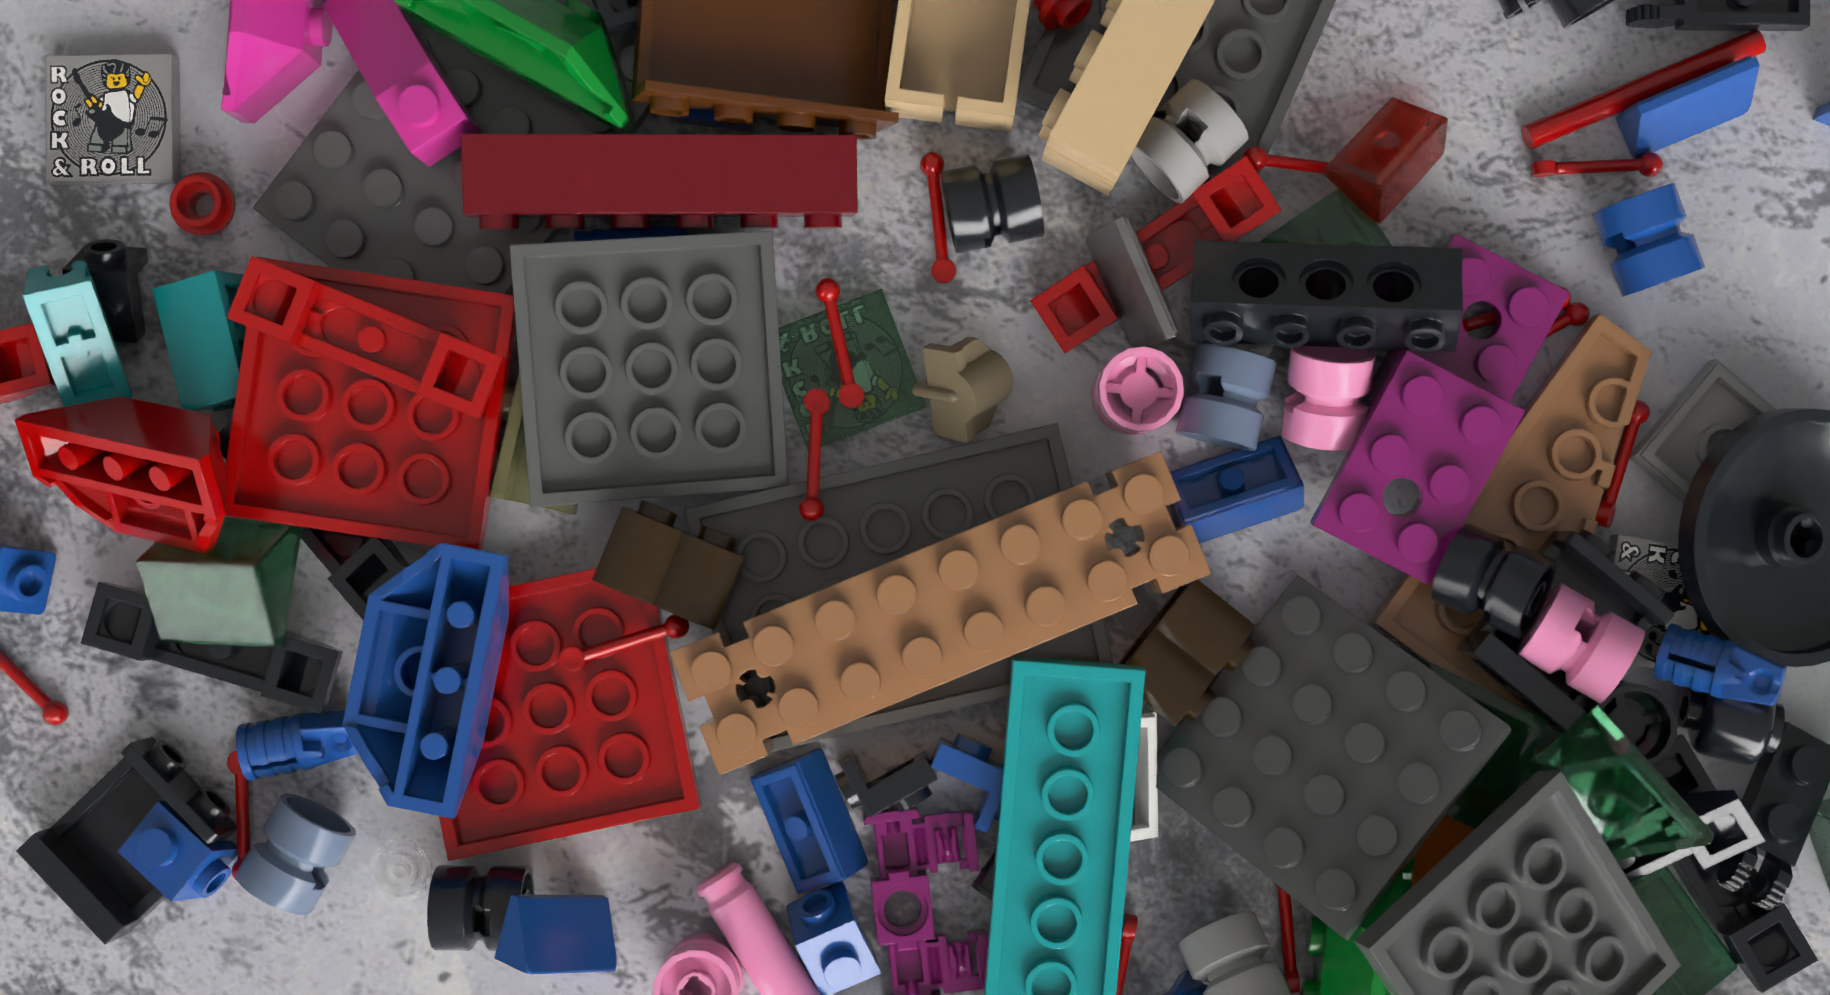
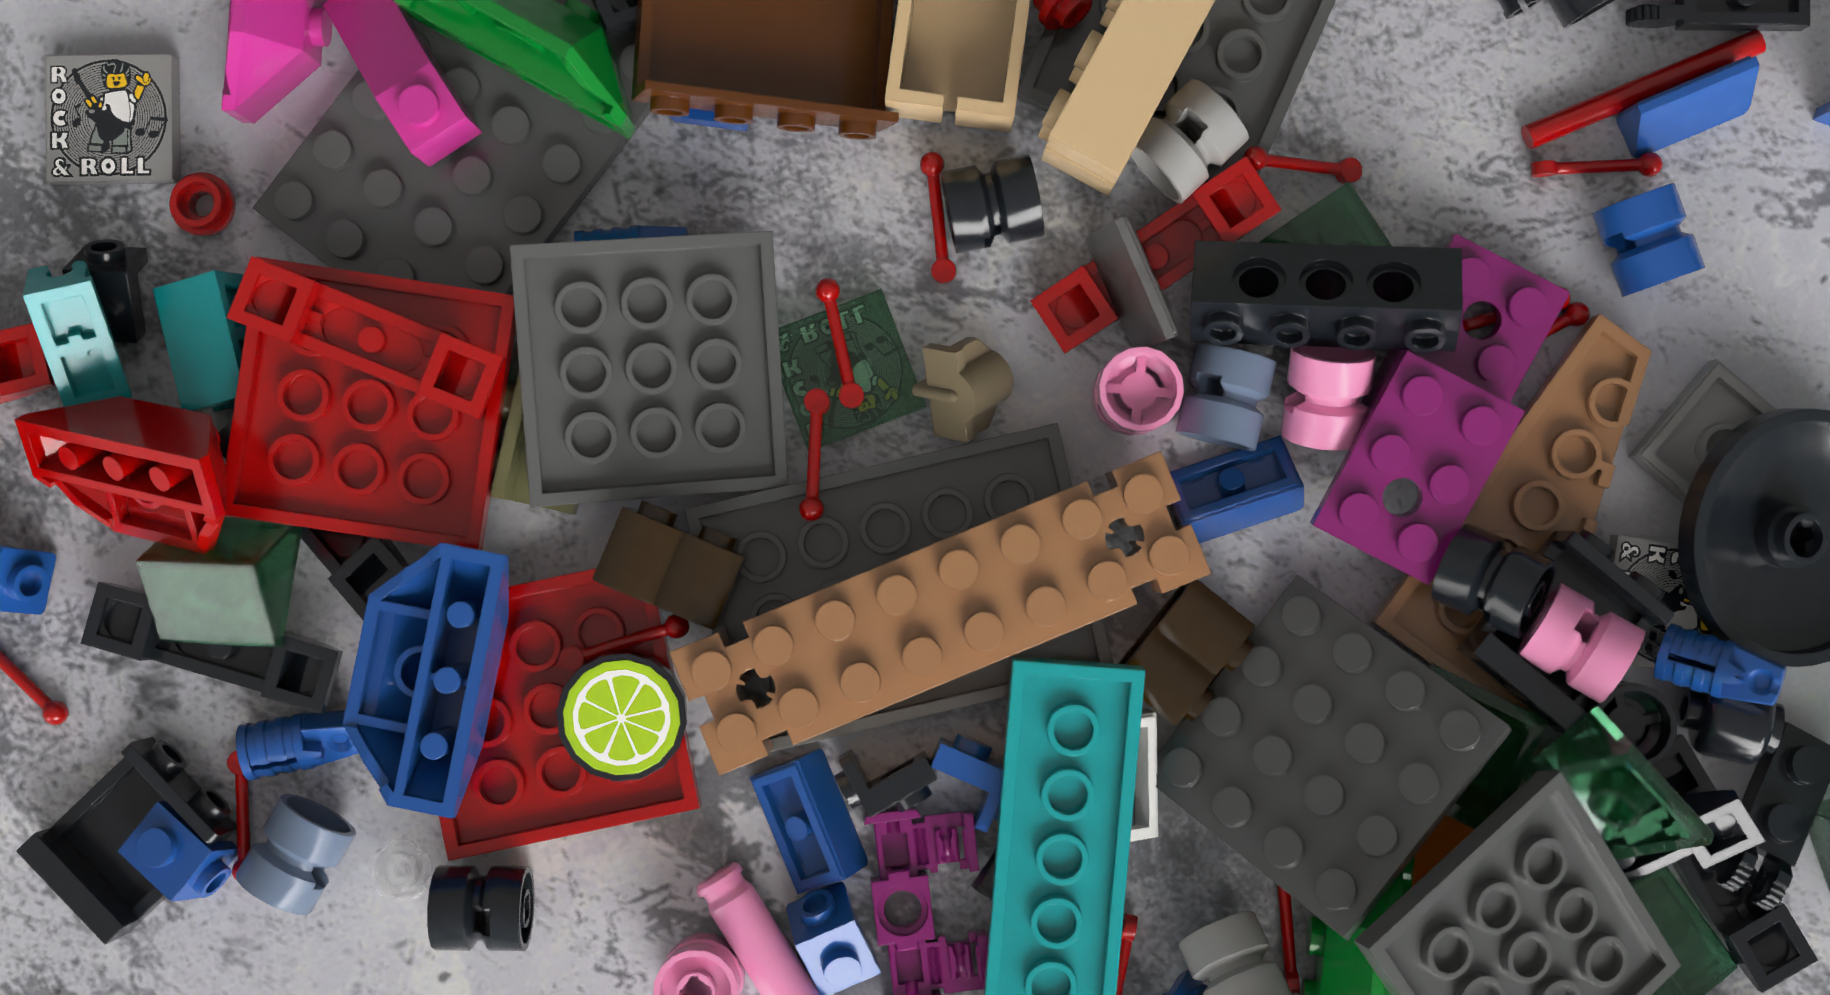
(557, 934): blue slope -> none
(622, 715): none -> lime tile
(658, 177): dark red brick -> none
(1388, 157): clear red slope -> none
(1607, 507): red hinge -> none

